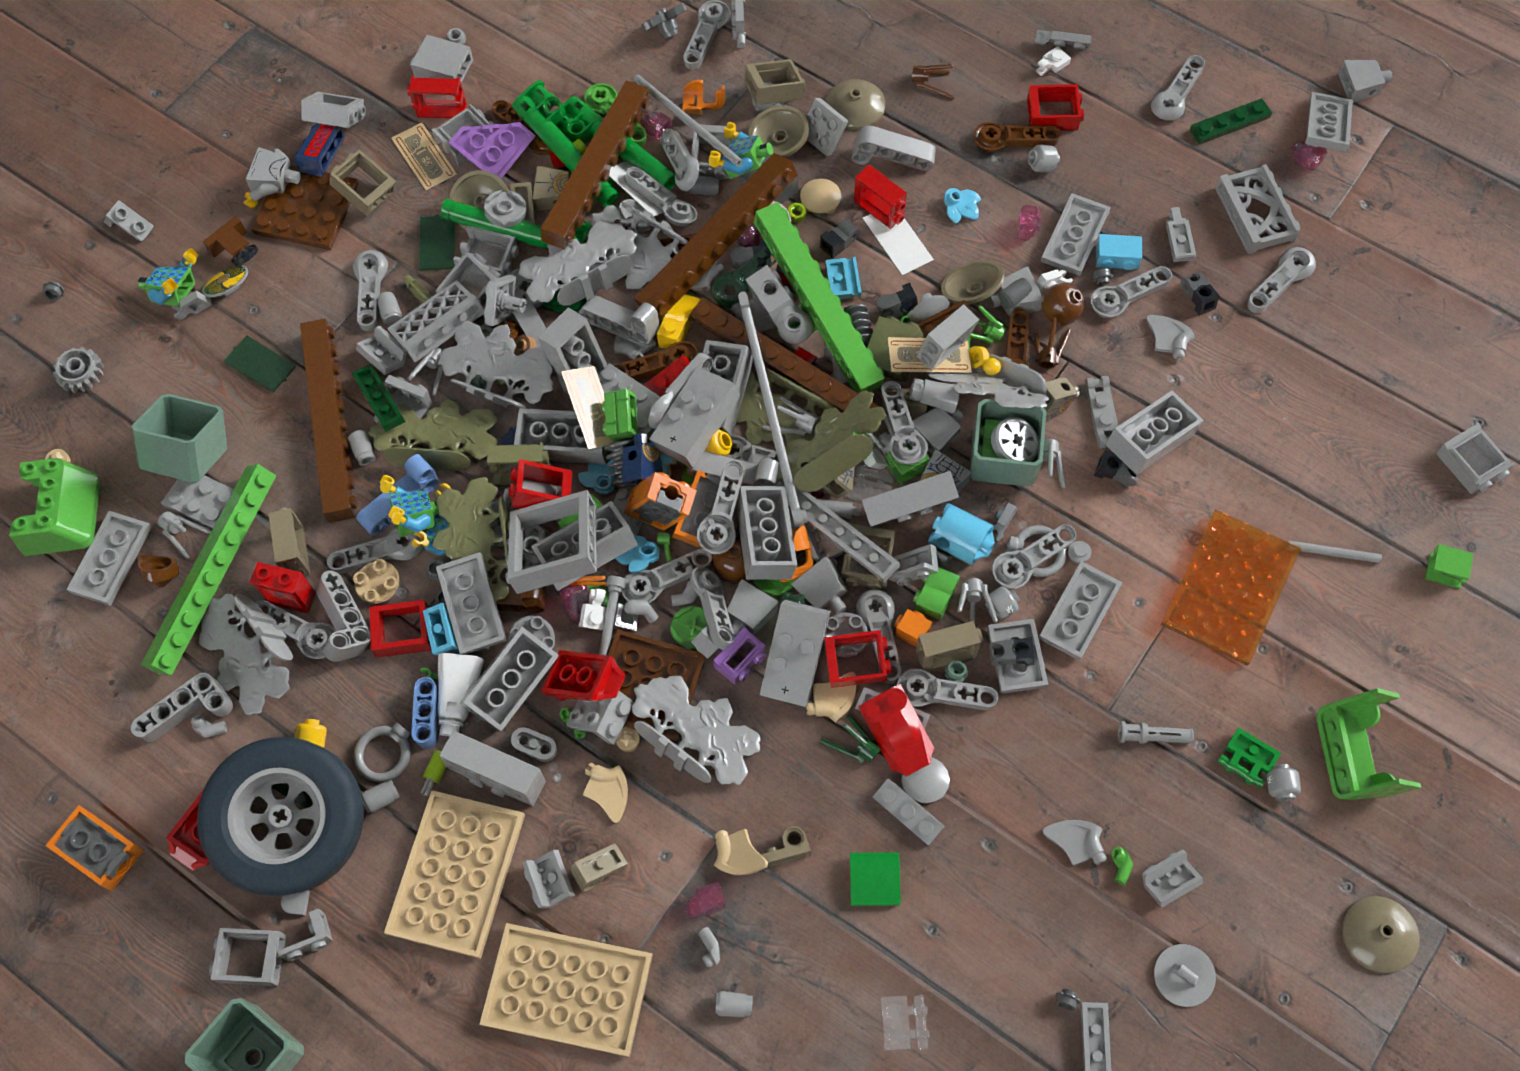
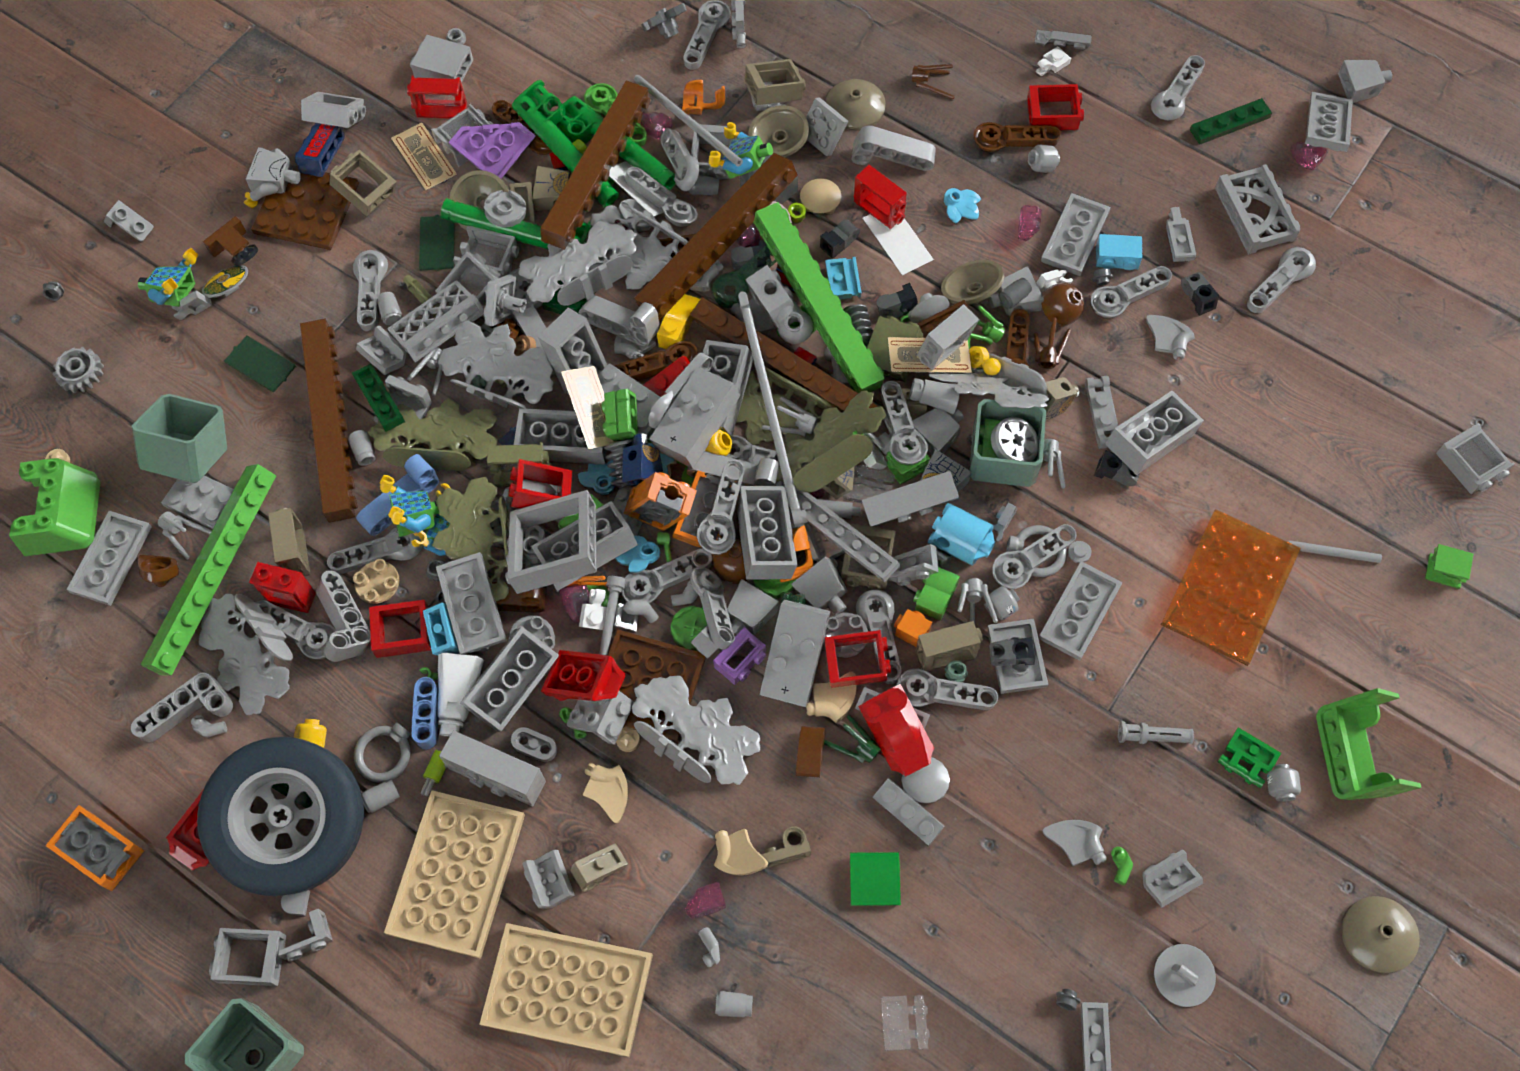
(810, 751): none -> reddish brown slope

